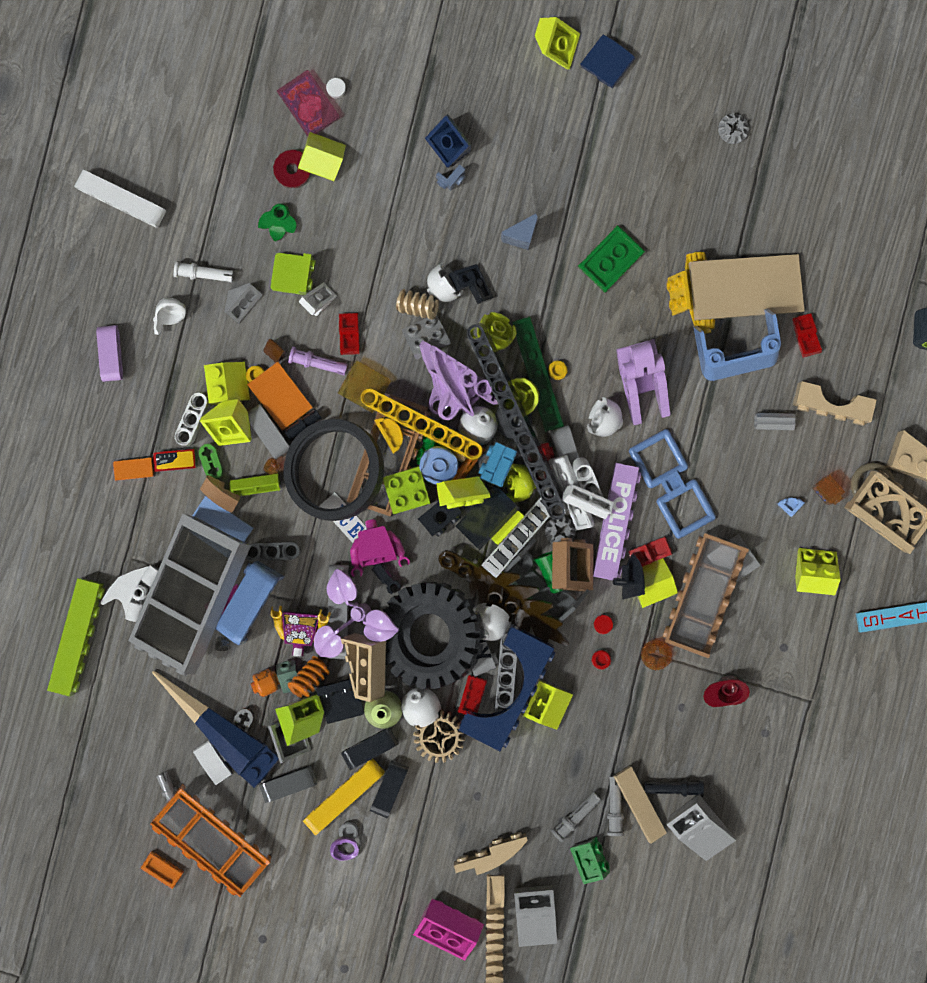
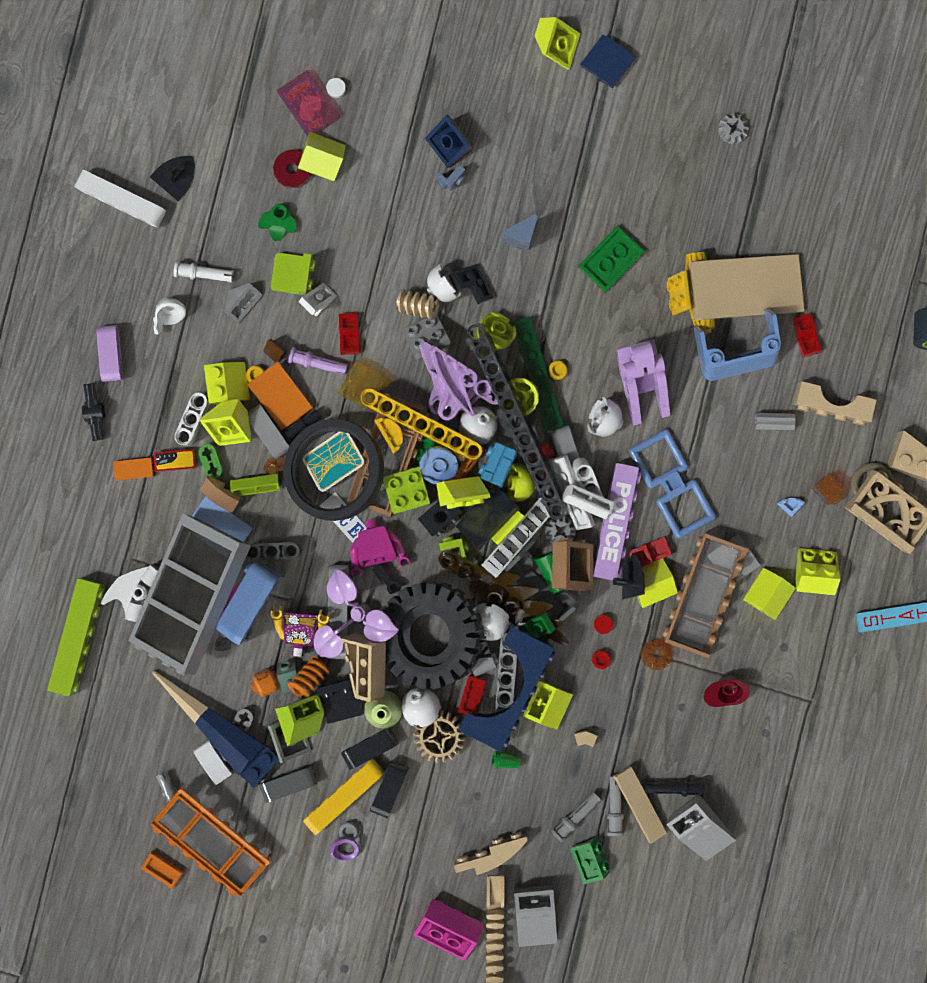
(93, 412): none -> black pin
(175, 176): none -> black shield
(333, 460): none -> teal sticker
(449, 543): none -> lime bracket
(505, 760): none -> green cone
(538, 625): none -> green slope
(585, 737): none -> tan piece
(769, 593): none -> neon yellow slope

